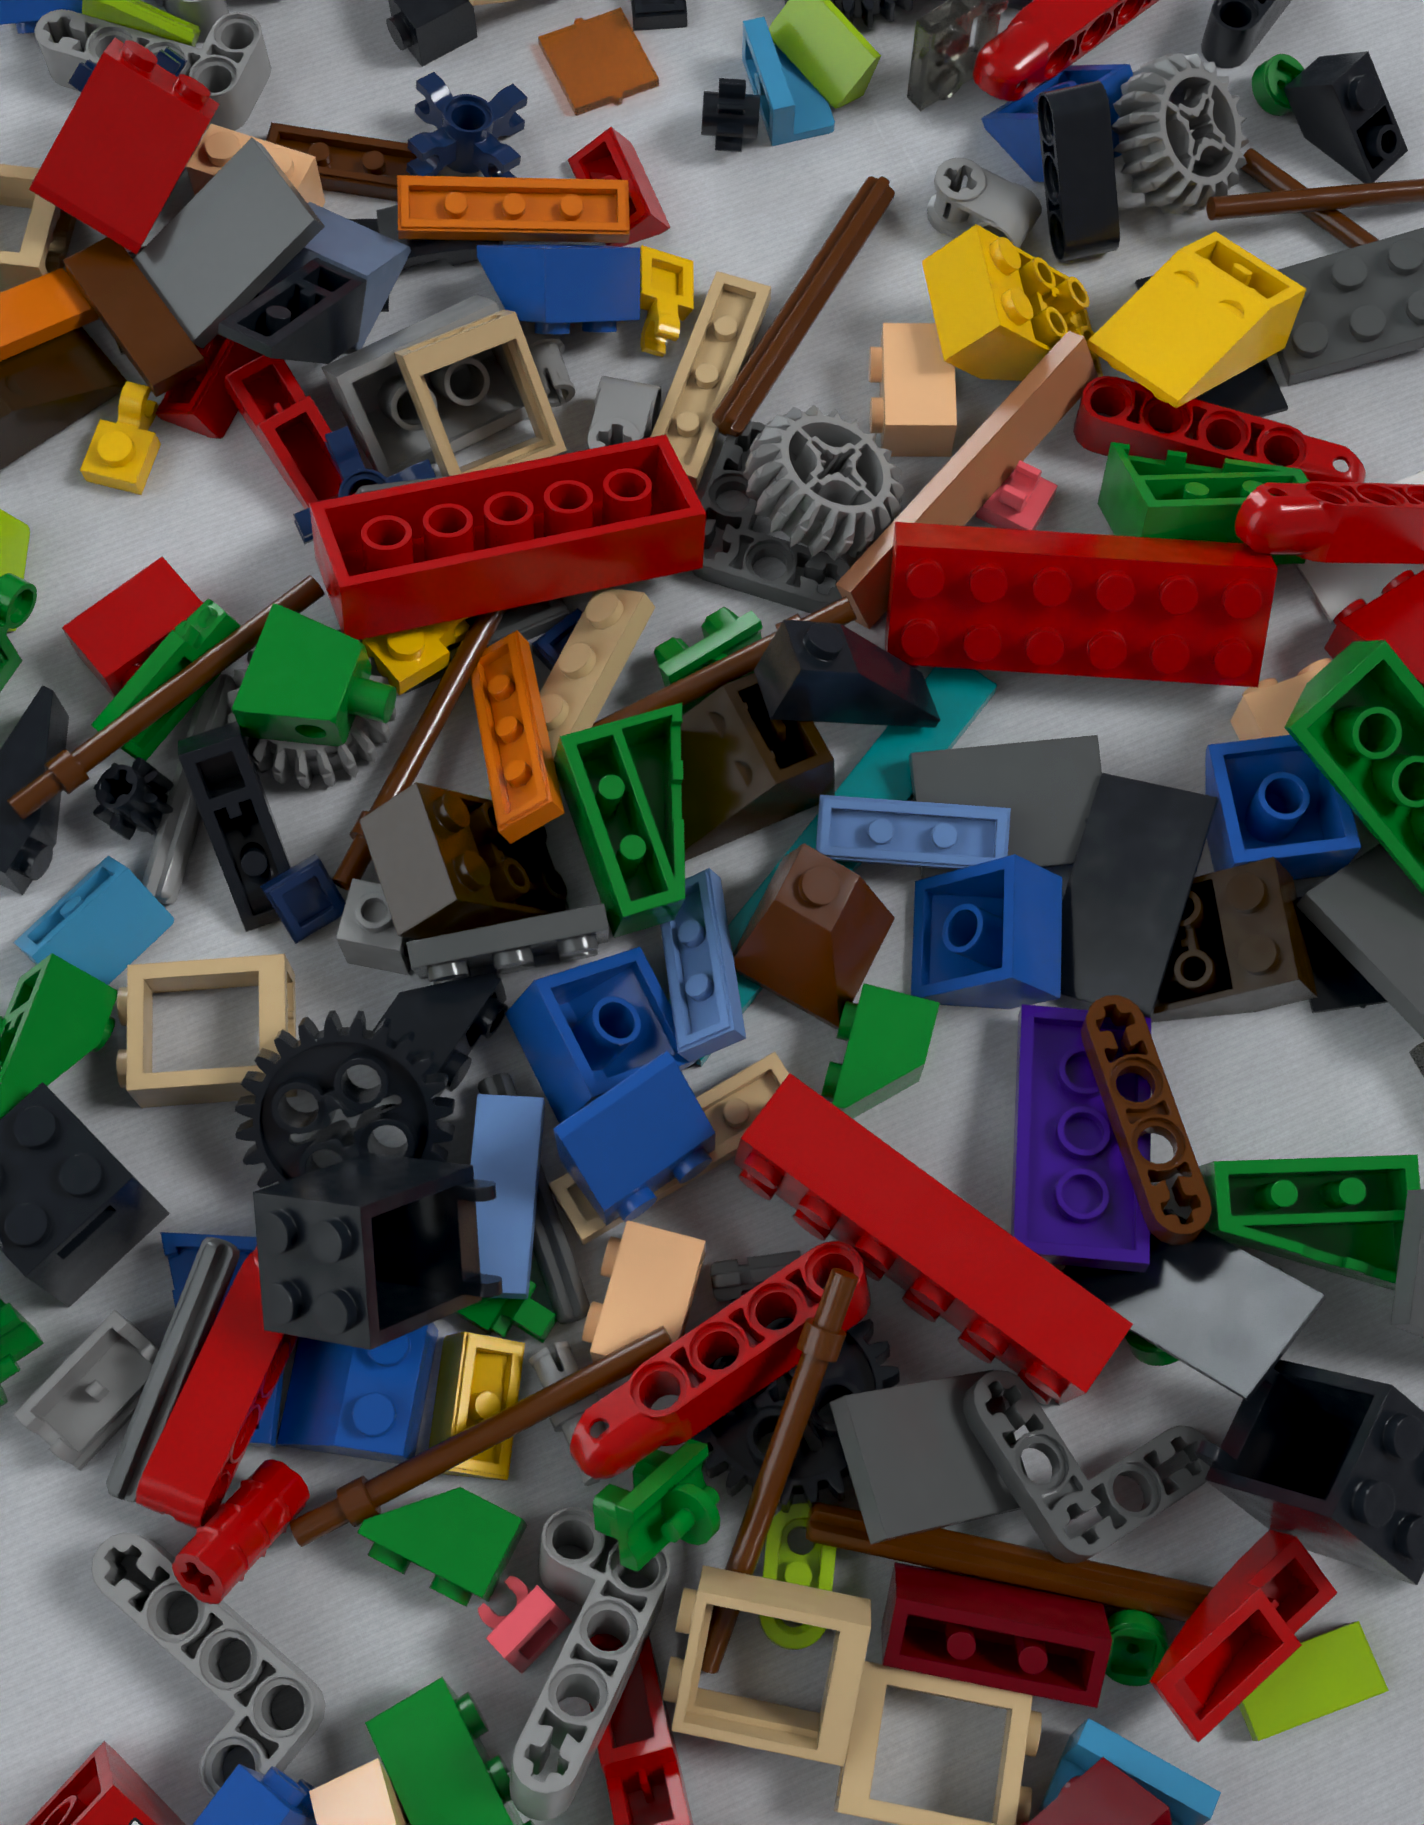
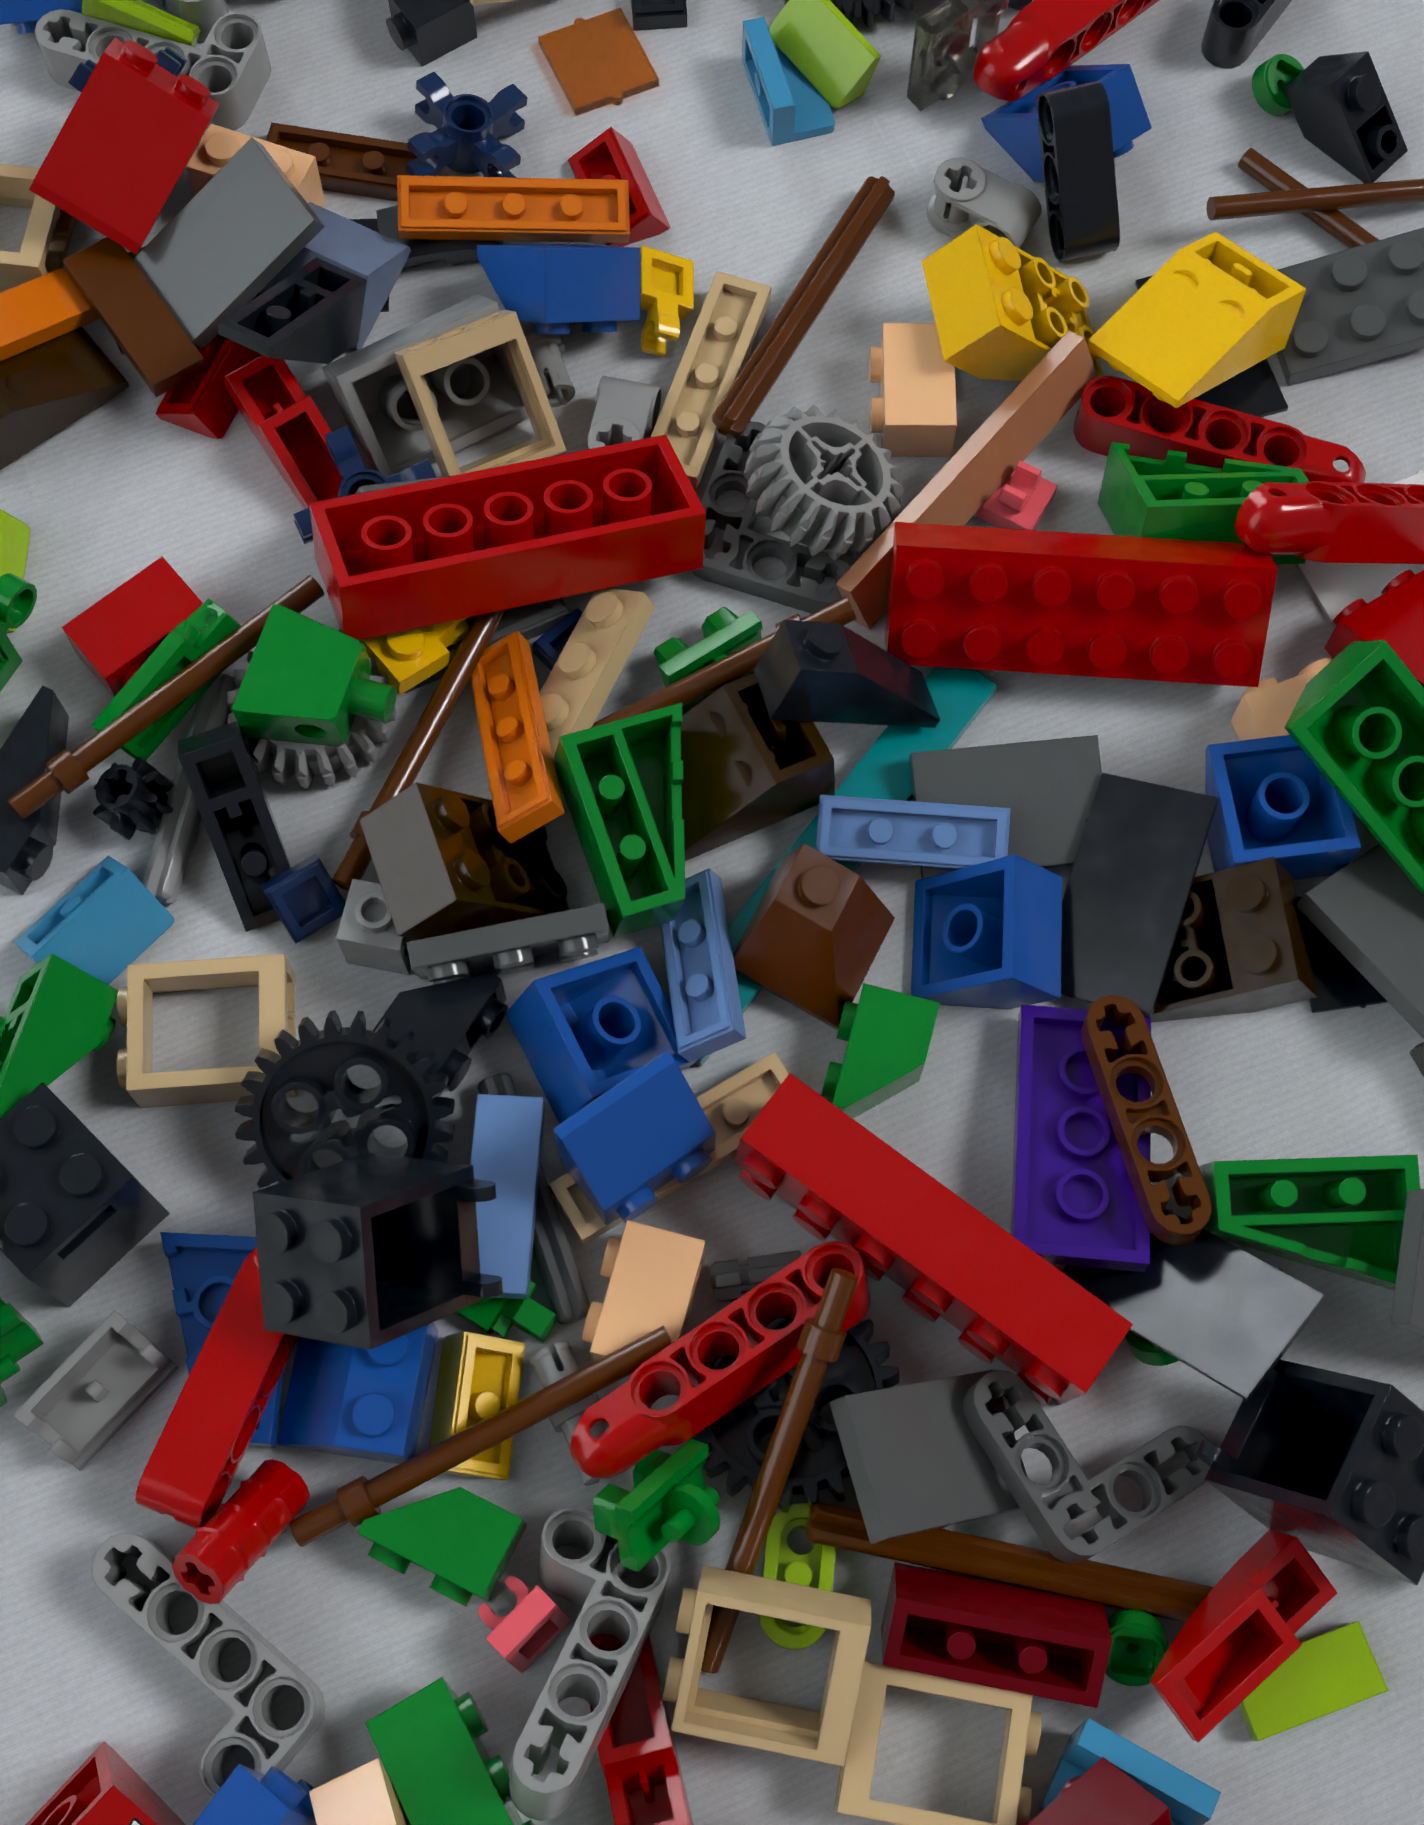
(125, 450): yellow plate -> none
(173, 1362): dark grey axle -> none
(730, 115): black gear -> none
(1179, 133): light grey gear -> none

